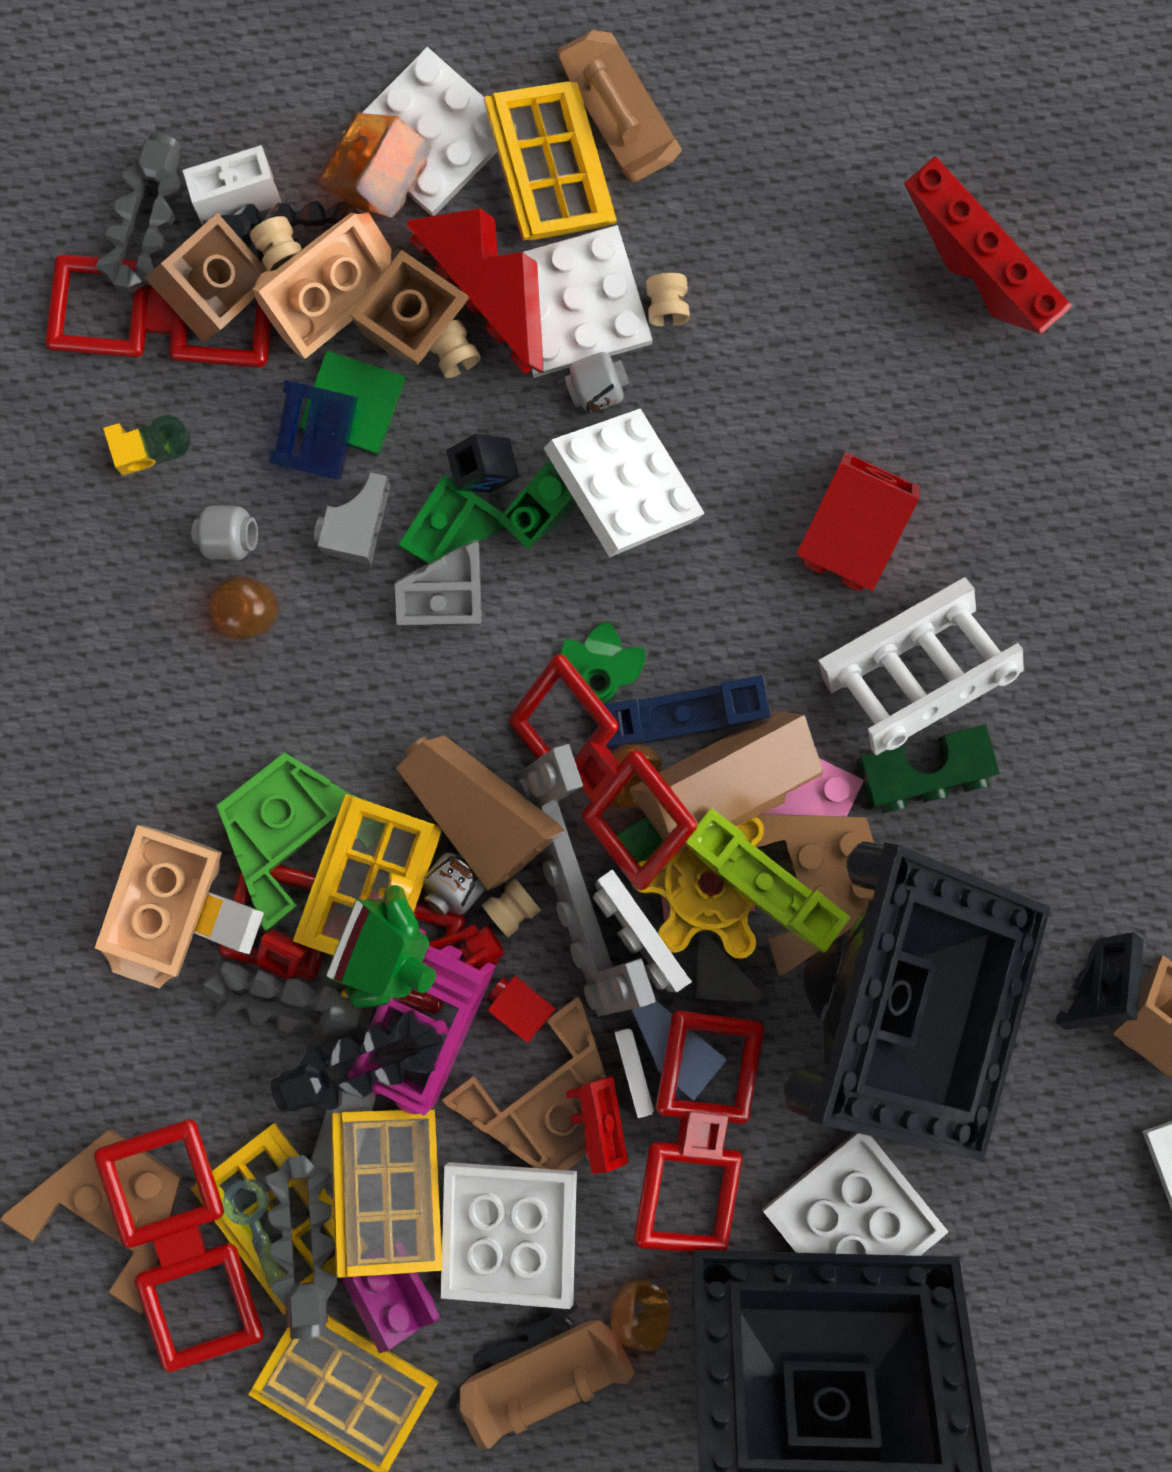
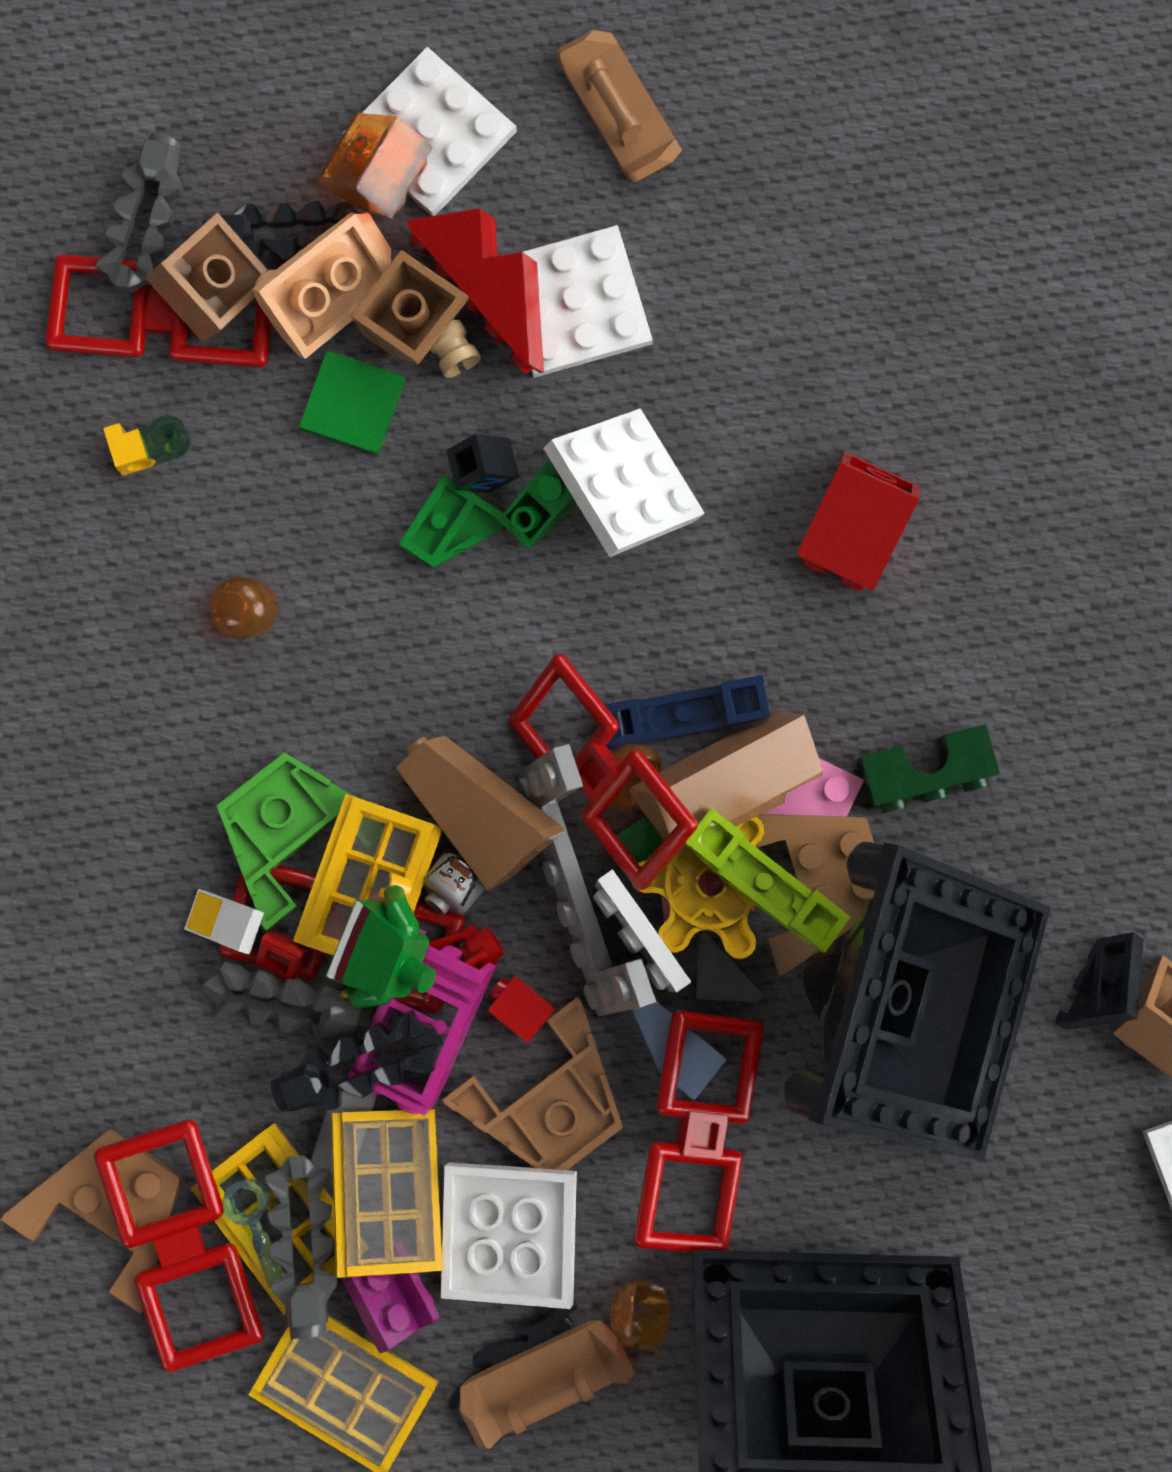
(156, 905): light nougat slope -> none
(225, 532): light grey head -> none
(232, 183): white hinge -> none
(275, 241): tan wheel -> none
(325, 433): clear blue plate -> none
(354, 527): light grey arch -> none
(442, 590): light grey wing -> none
(511, 907): tan wheel -> none
(549, 160): yellow piece -> none
(596, 382): light grey head -> none
(603, 1126): red plate -> none
(604, 657): green plate -> none
(634, 1072): white tile -> none
(667, 298): tan wheel -> none
(855, 1206): white plate -> none
(918, 628): white fence -> none
(981, 250): red slope -> none

